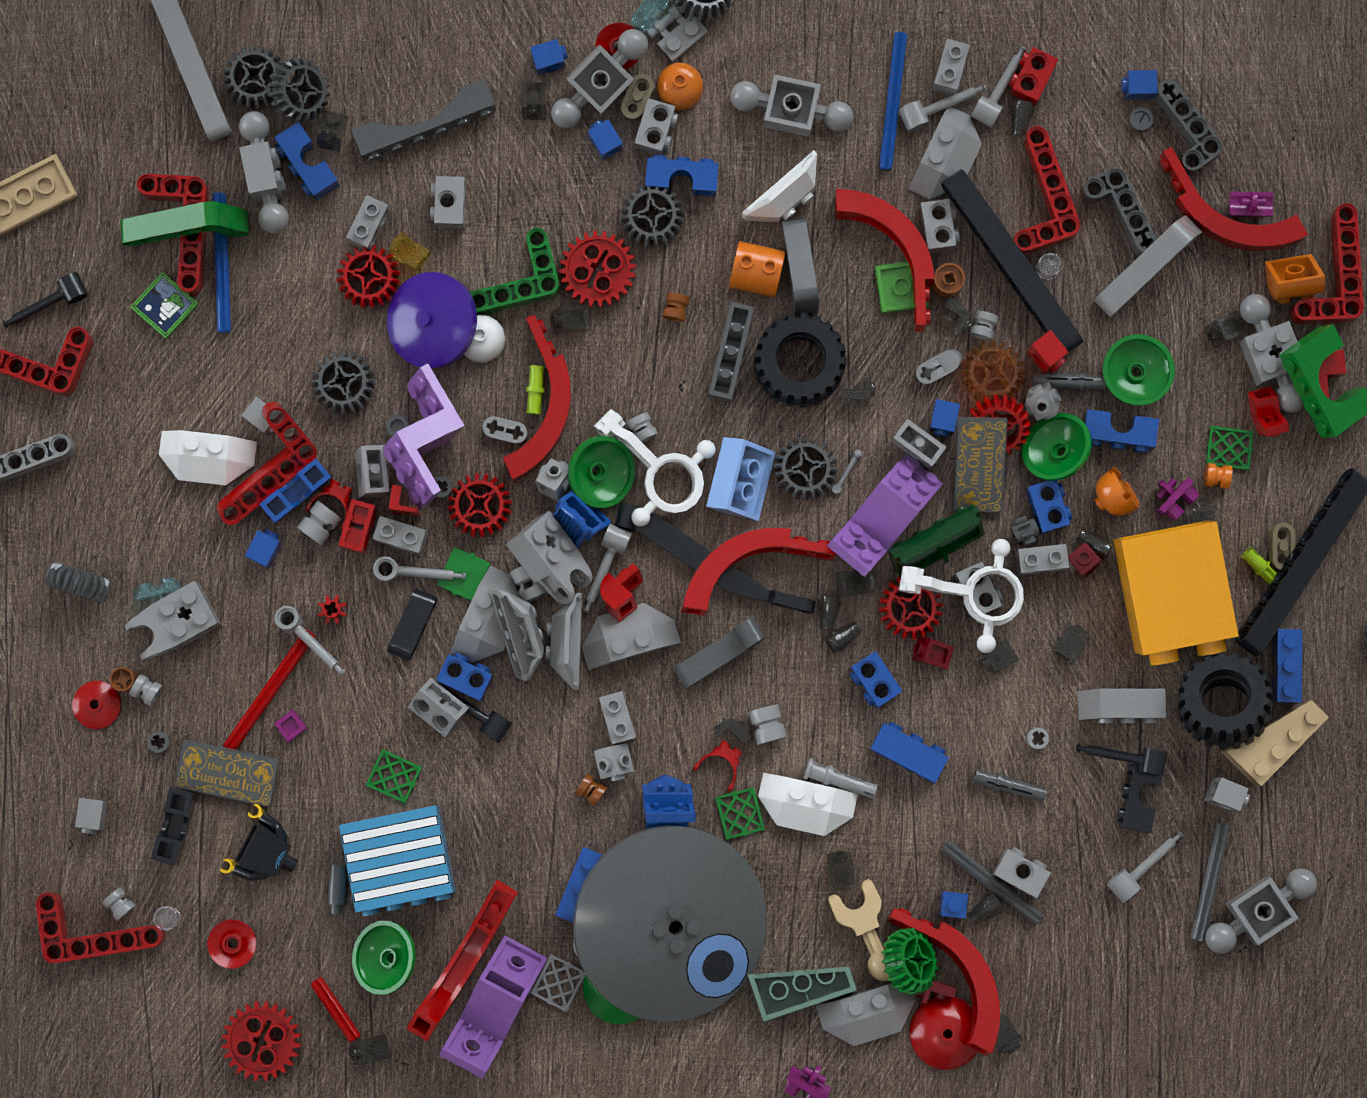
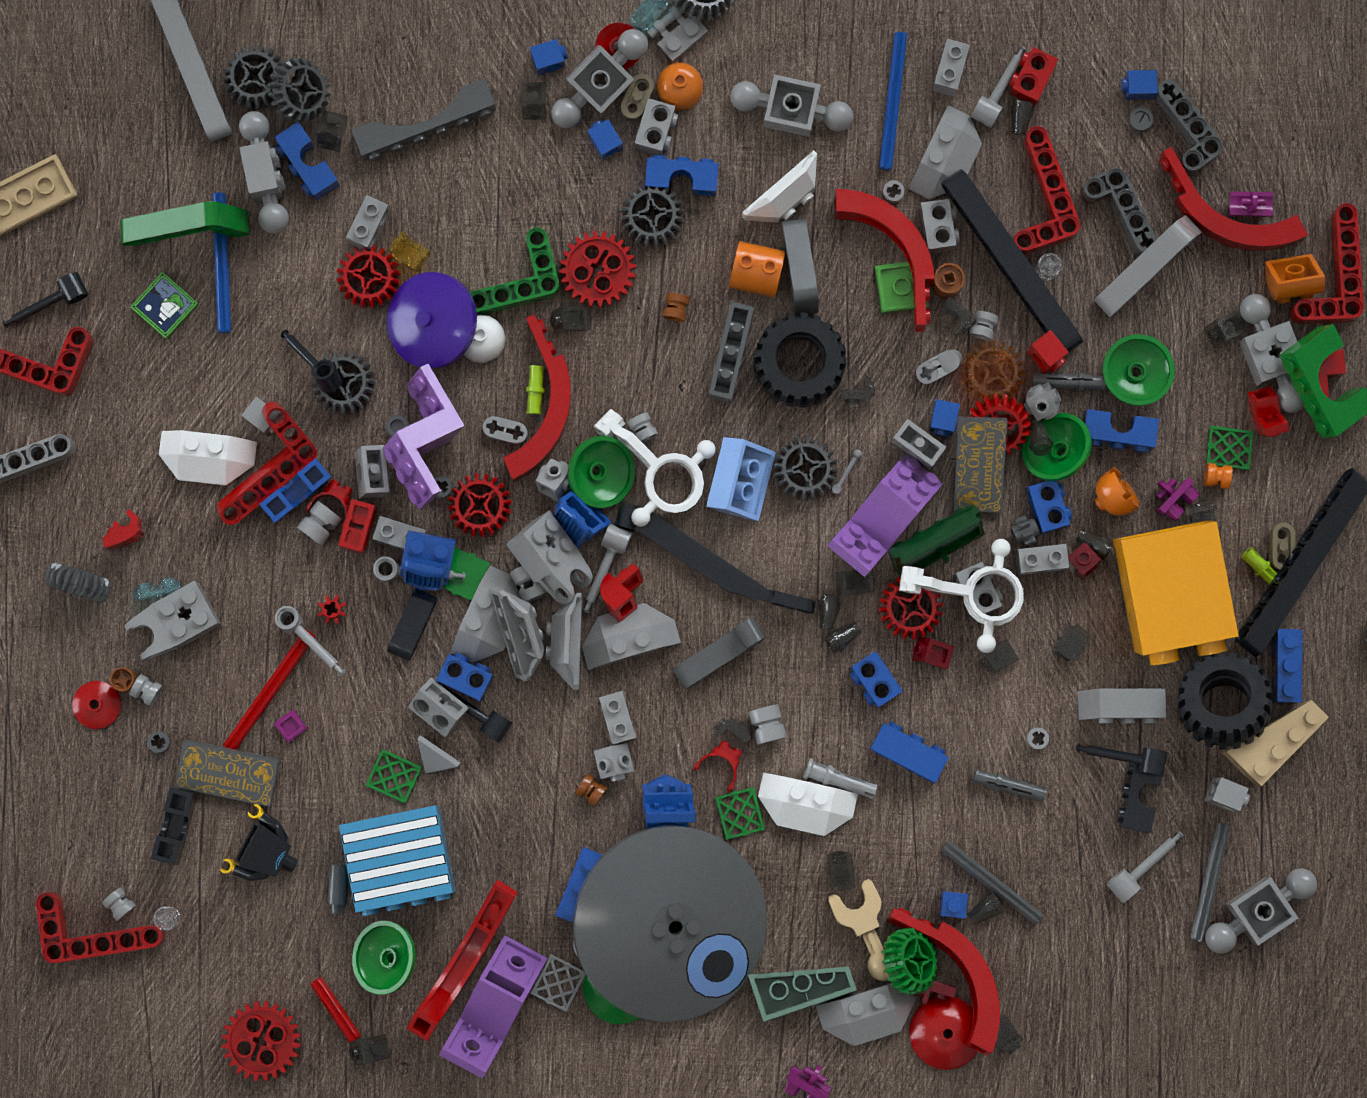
(91, 815): light grey brick -> none
(122, 536): none -> red hand
(187, 247): red beam -> none
(219, 941): red dish -> none
(264, 548): blue brick -> none
(322, 371): none -> black piece
(397, 502): red panel -> none
(427, 560): none -> blue piece
(434, 758): none -> light grey slope
(452, 216): light grey brick -> none
(741, 547): red arch -> none
(889, 185): none -> light grey bush
(916, 115): light grey piece -> none
(1032, 883): light grey brick -> none
(1040, 441): none -> clear smoke cone

